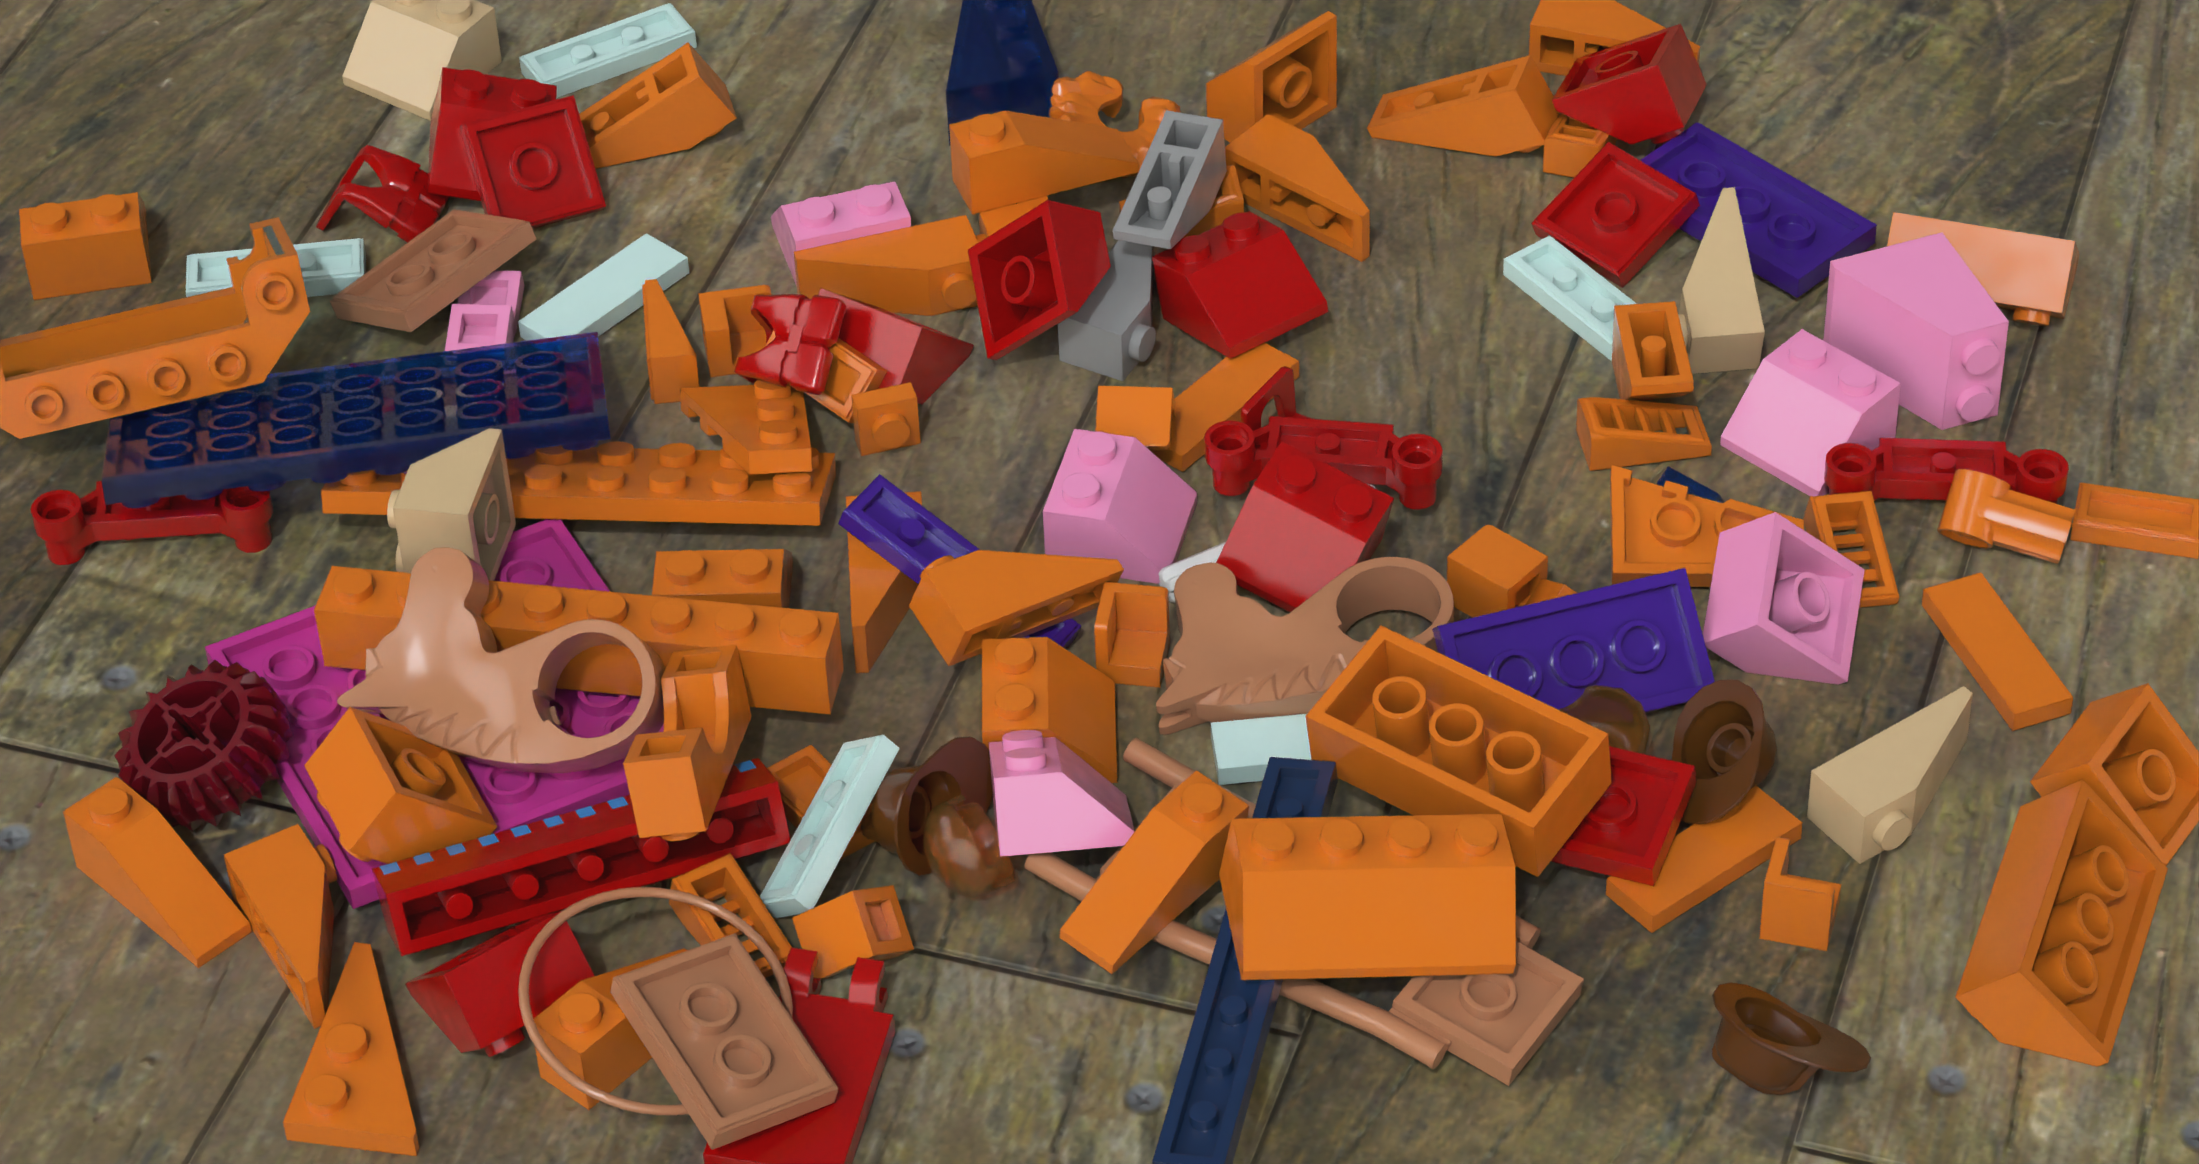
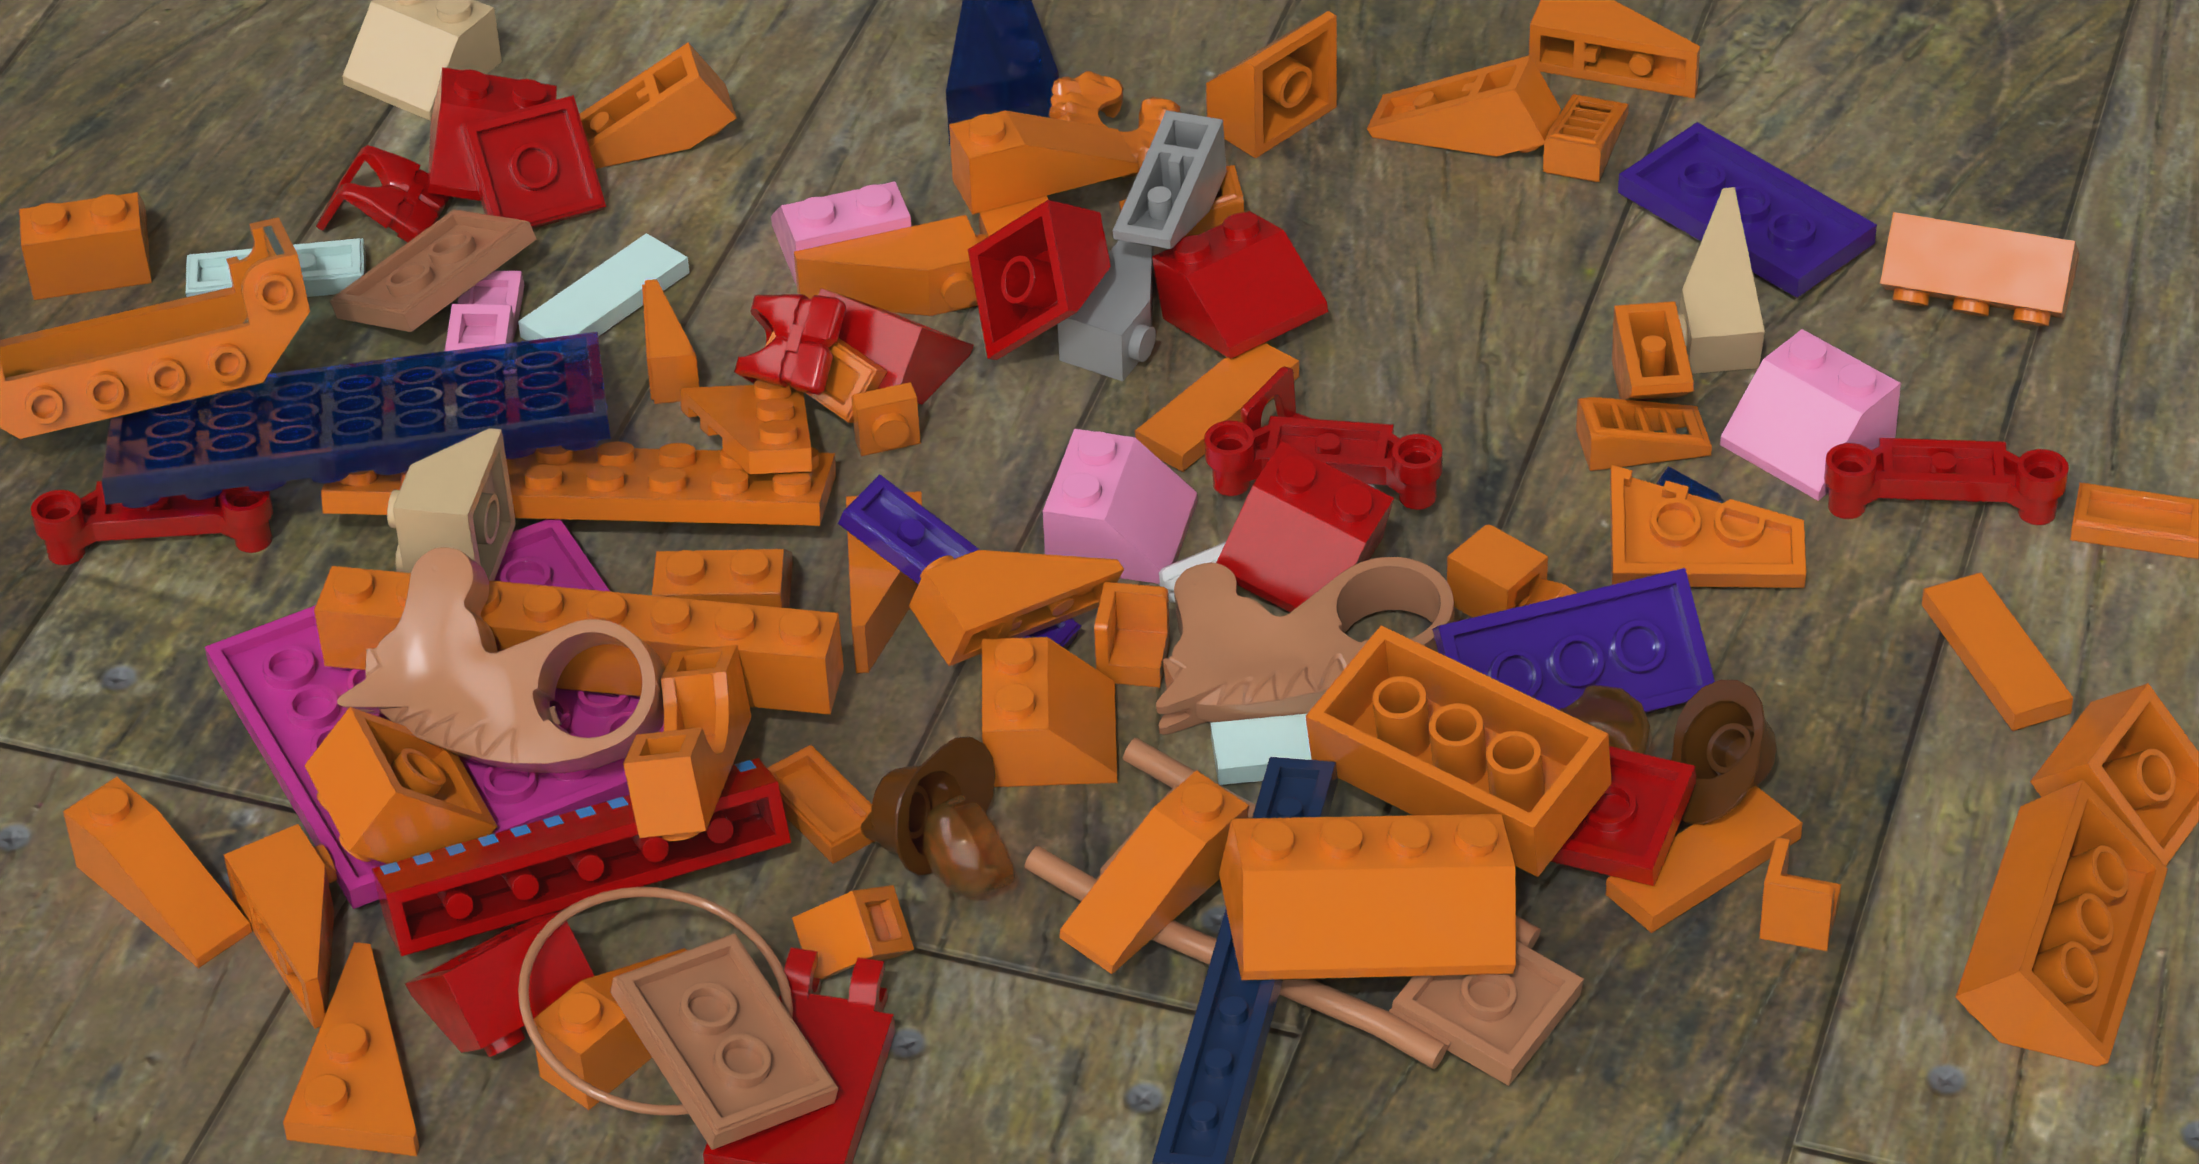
(205, 744): dark red gear -> none
(609, 50): light aqua tile -> none
(727, 880): orange slope -> none
(730, 327): orange panel -> none
(828, 826): light aqua tile -> none
(1052, 798): bright pink slope -> none
(1137, 413): orange panel -> none
(1299, 184): orange slope -> none
(1568, 290): light aqua tile -> none
(1616, 213): red tile -> none
(1635, 87): red slope -> none
(1774, 1044): reddish brown piece -> none
(1782, 602): bright pink slope -> none
(1855, 512): orange slope -> none
(1883, 786): tan slope -> none
(1923, 323): bright pink slope -> none
(1987, 513): orange piece -> none

